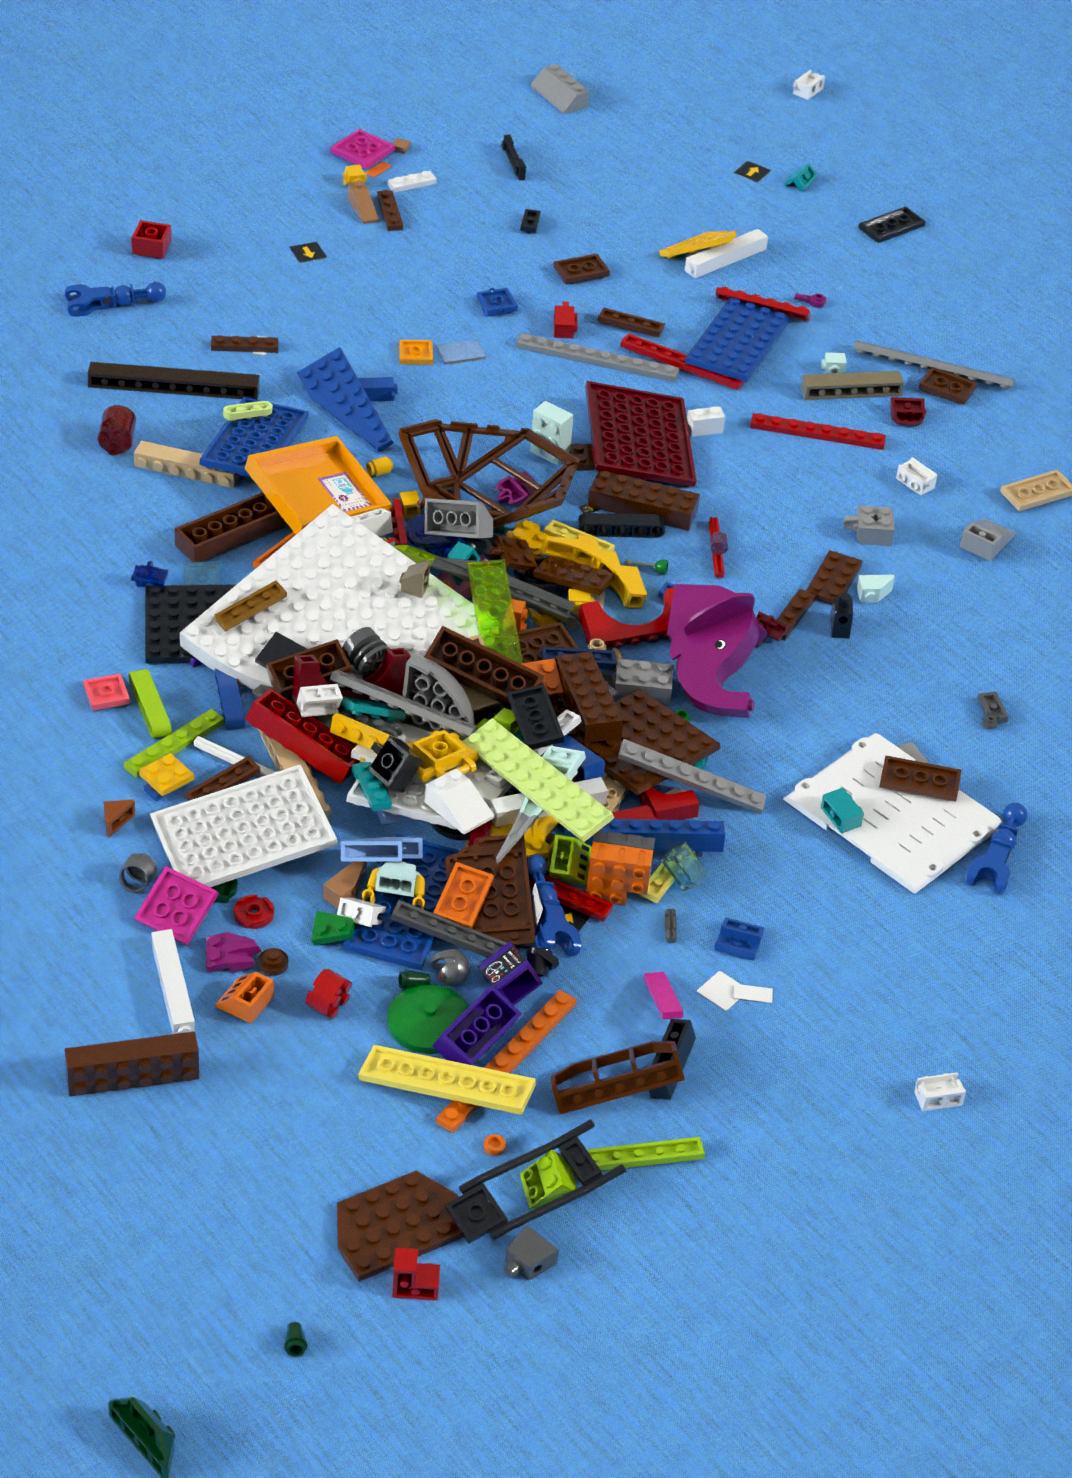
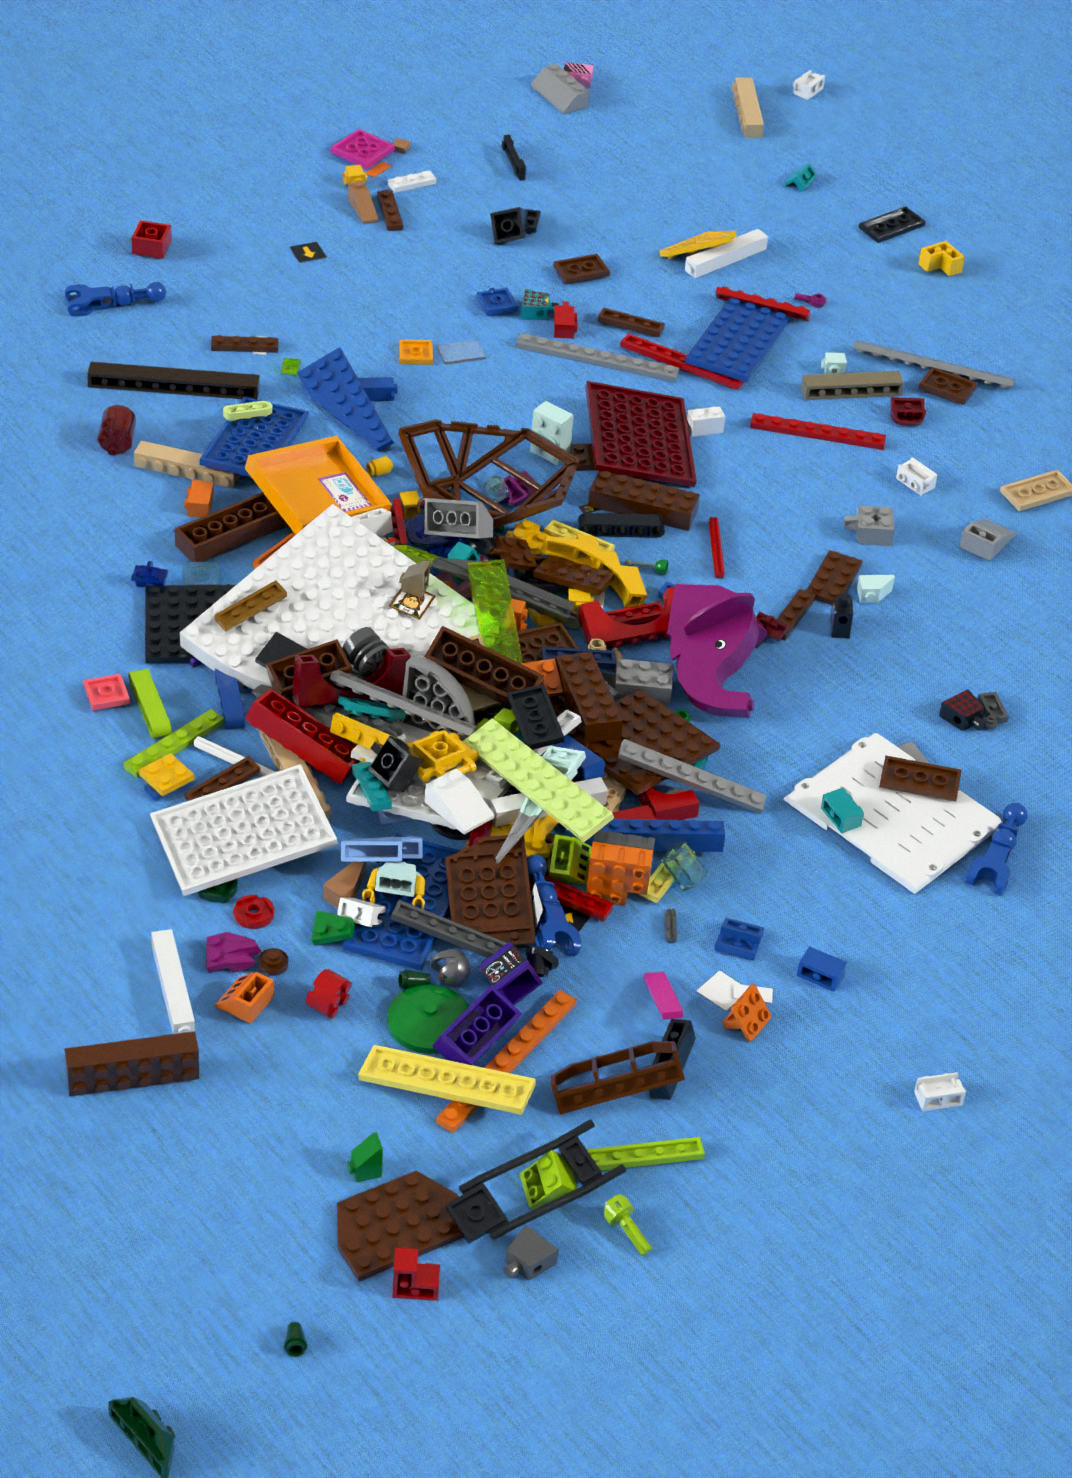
(117, 814): dark orange slope -> none
(140, 868): flat silver helmet -> none
(176, 904): dark pink plate -> none
(199, 498): none -> orange brick
(291, 366): none -> clear neon green plate
(319, 700): white hinge -> none
(366, 1159): none -> green slope
(411, 604): none -> sticker
(464, 895): orange plate -> none
(494, 1145): orange tile -> none
(495, 488): none -> clear light blue head
(509, 225): none -> black slope
(536, 305): none -> teal torso
(580, 72): none -> bright pink brick
(620, 1215): none -> lime piece
(637, 614): none -> red plate
(718, 543): clear purple wheel -> none
(748, 107): none -> tan brick
(748, 1014): none -> orange bracket
(752, 171): black sticker -> none
(821, 968): none -> blue brick
(941, 256): none -> yellow brick
(963, 711): none -> black torso

